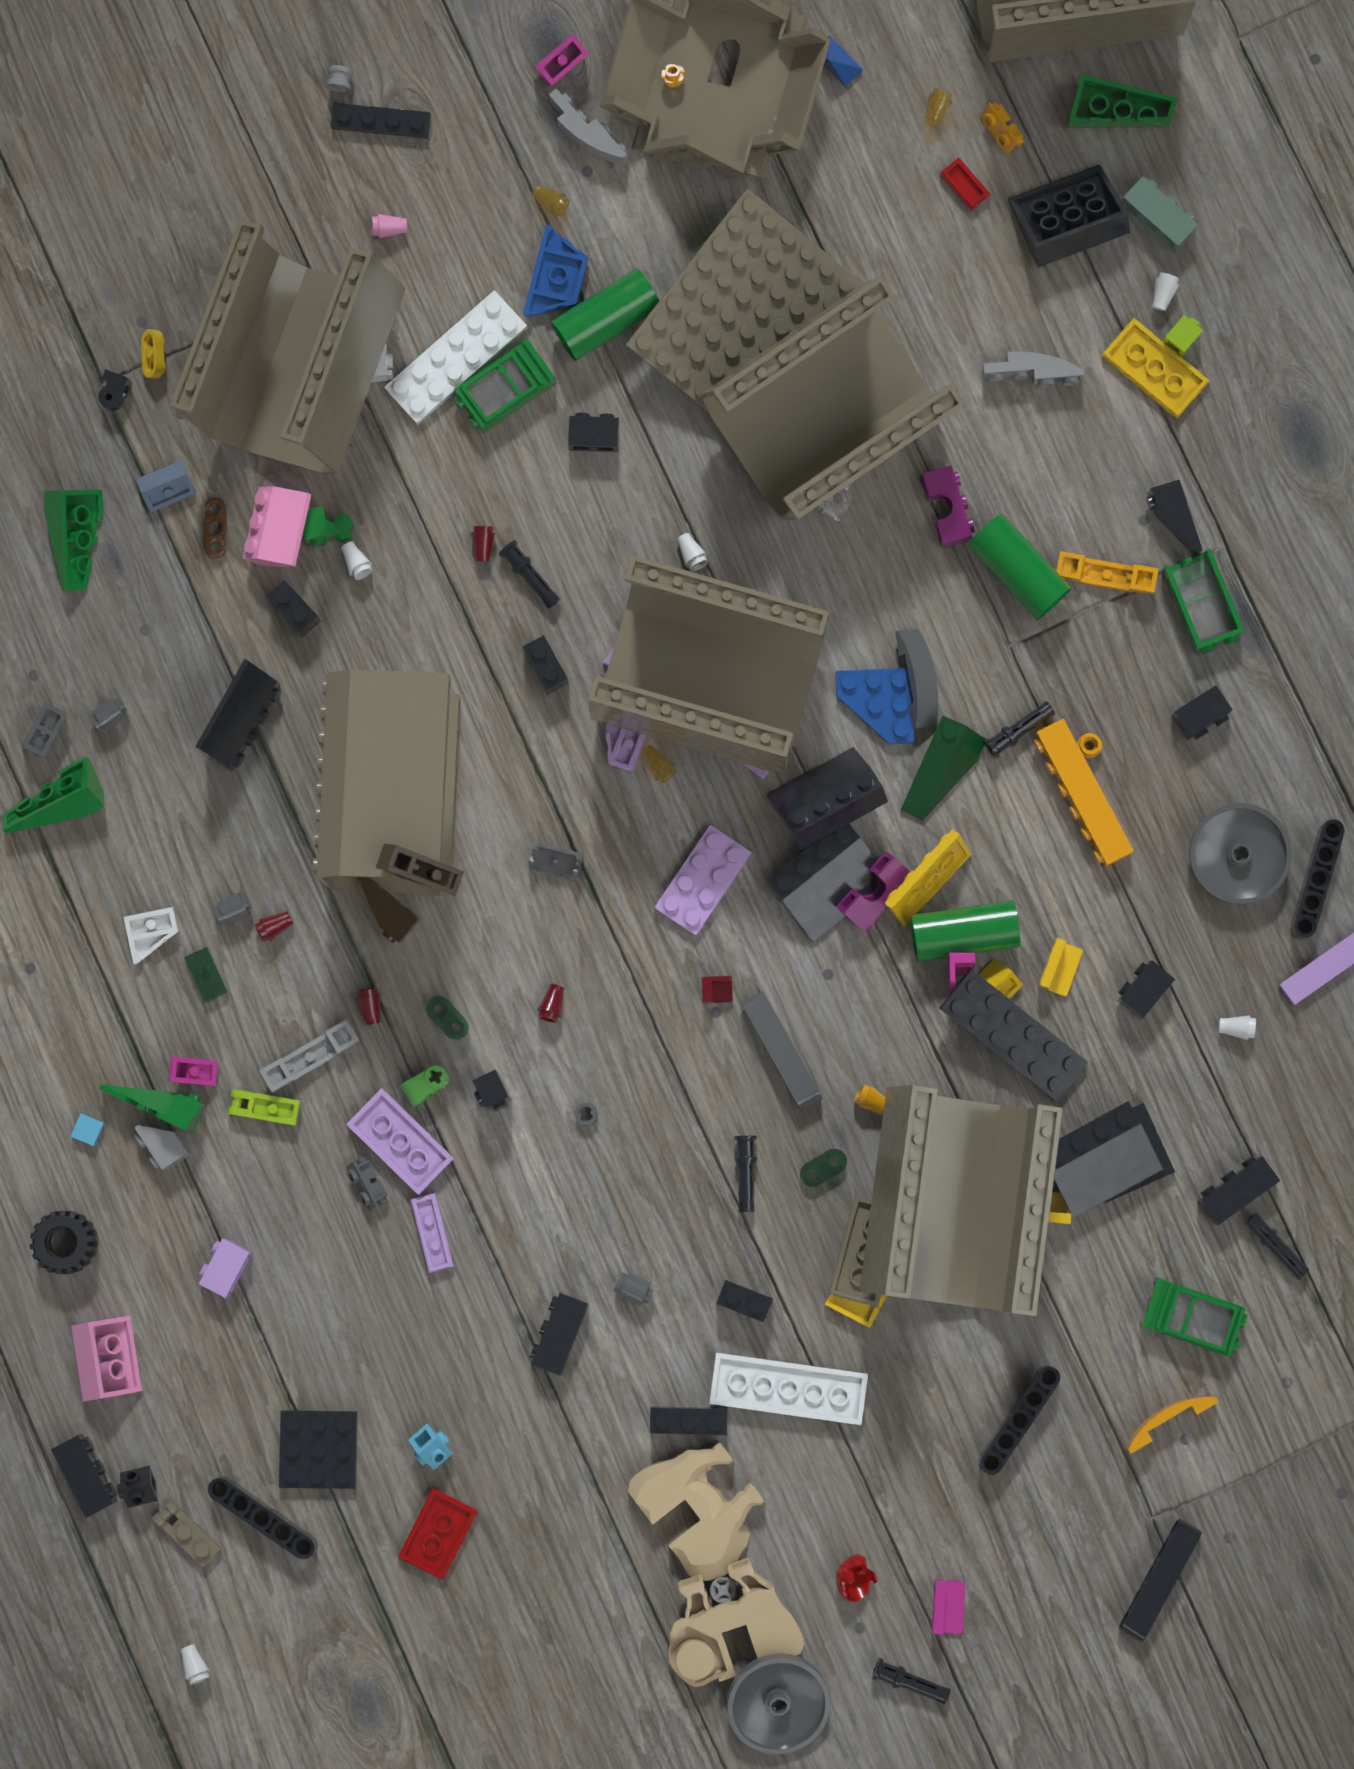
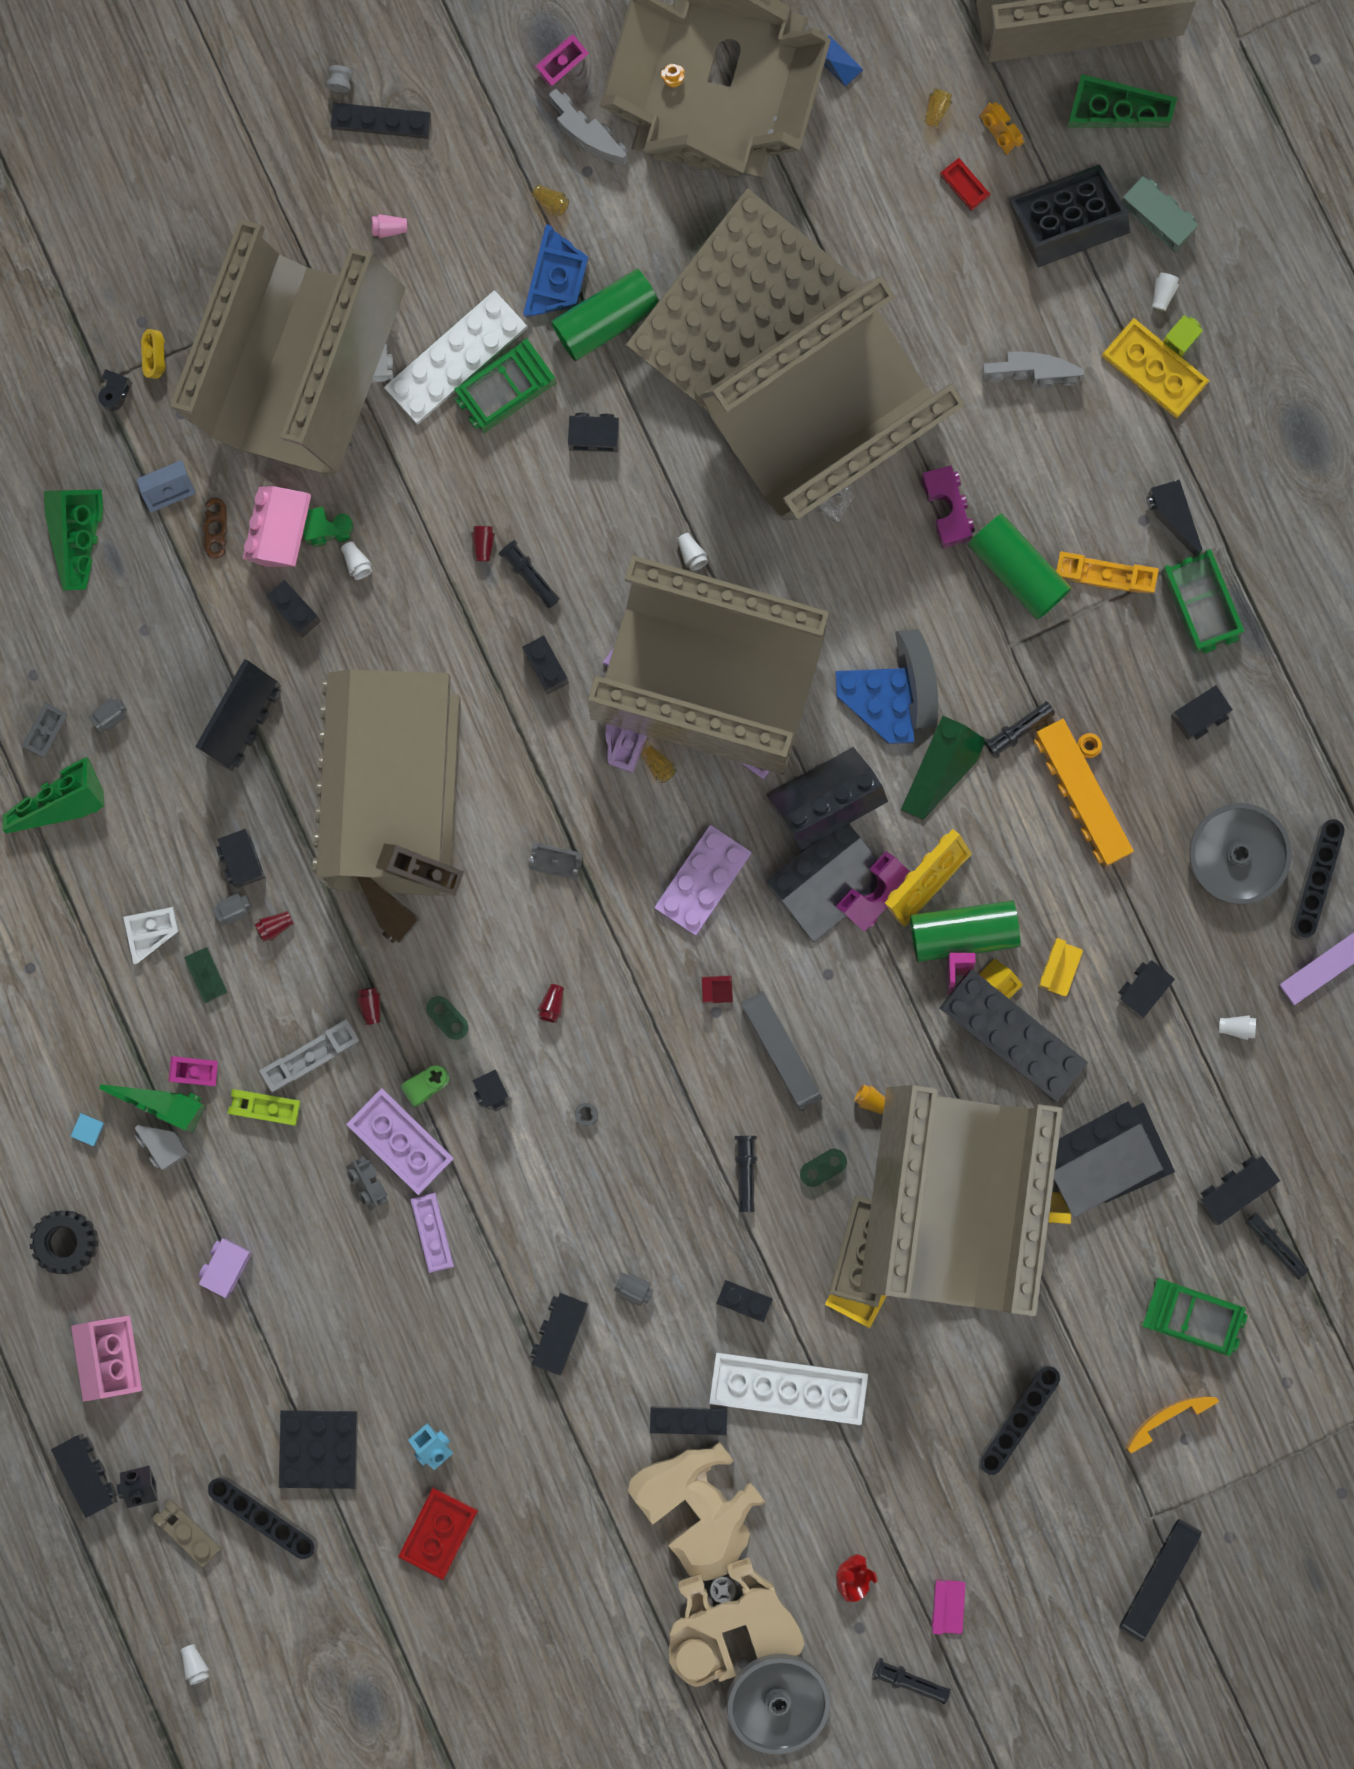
(240, 858): none -> black brick

